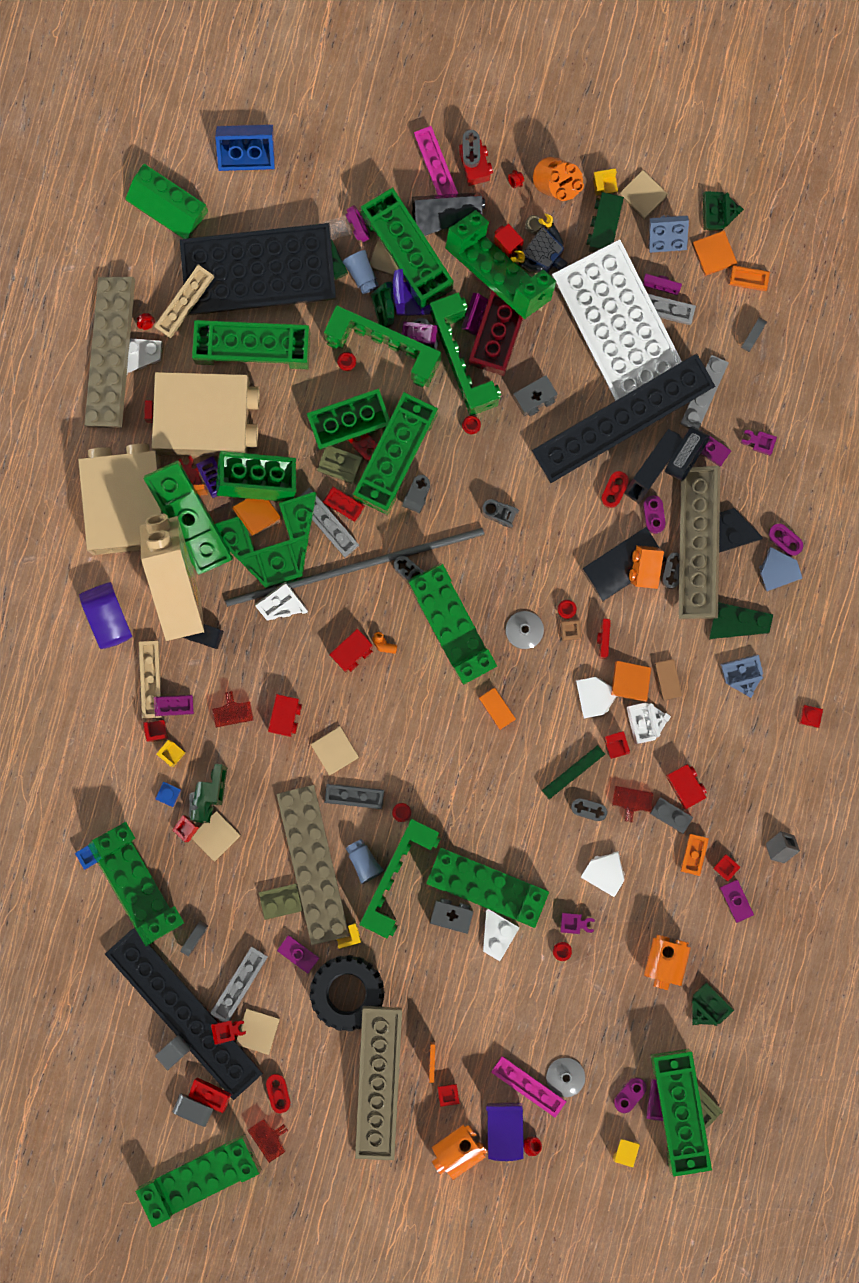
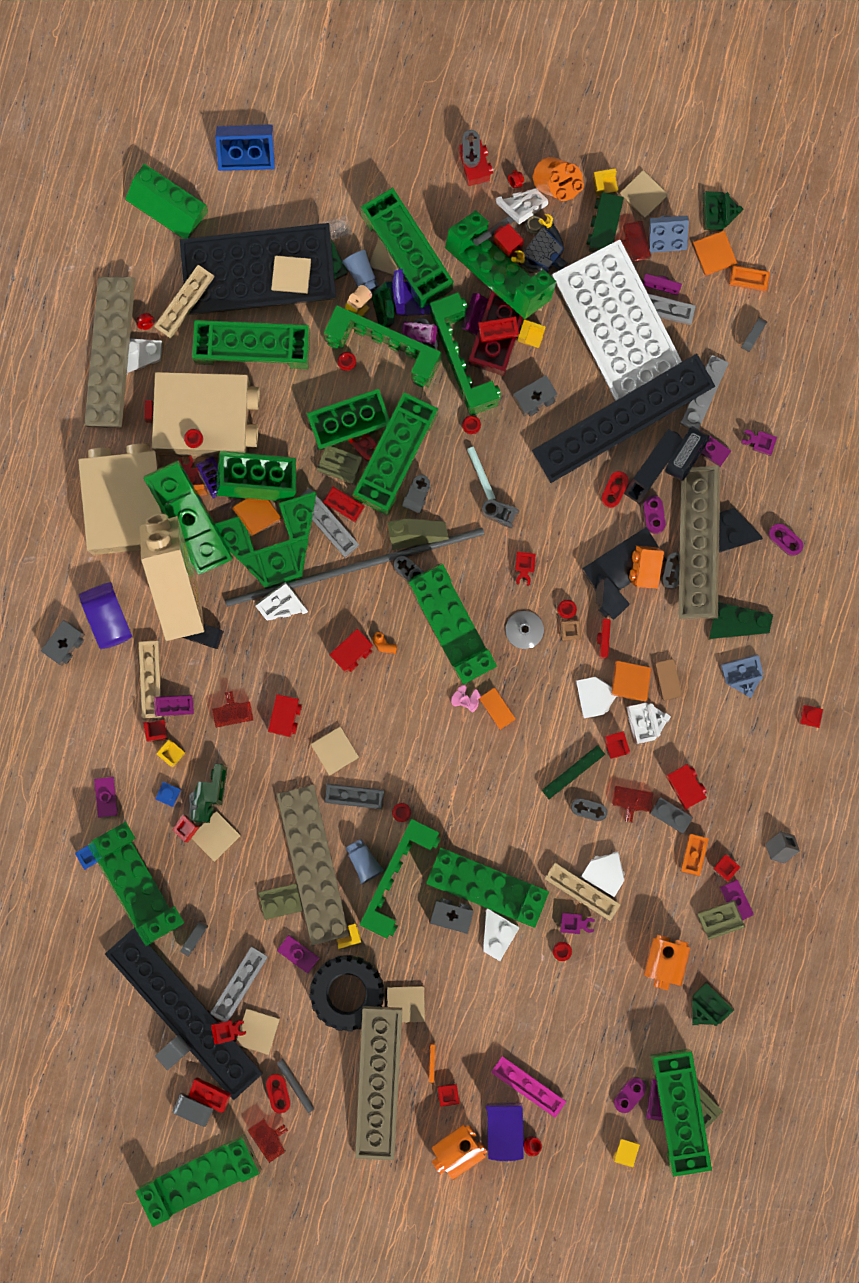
(54, 648): none -> dark grey brick
(106, 797): none -> magenta plate
(193, 438): none -> red plate
(291, 274): none -> tan piece
(295, 1086): none -> dark grey bar
(354, 217): magenta plate -> none
(357, 301): none -> light nougat leg
(410, 1000): none -> tan piece
(416, 532): none -> olive slope
(435, 161): dark pink plate -> none
(442, 211): black slope -> none
(460, 698): none -> bright pink piece
(481, 474): none -> light aqua bar
(490, 232): none -> dark grey bar
(498, 329): none -> red plate
(523, 204): none -> white wing
(525, 564): none -> red plate
(531, 334): none -> yellow panel
(563, 1067): light grey dish -> none
(582, 891): none -> tan plate
(609, 599): none -> black slope
(636, 241): none -> clear red plate
(721, 919): none -> olive plate
(779, 570): sand blue slope -> none

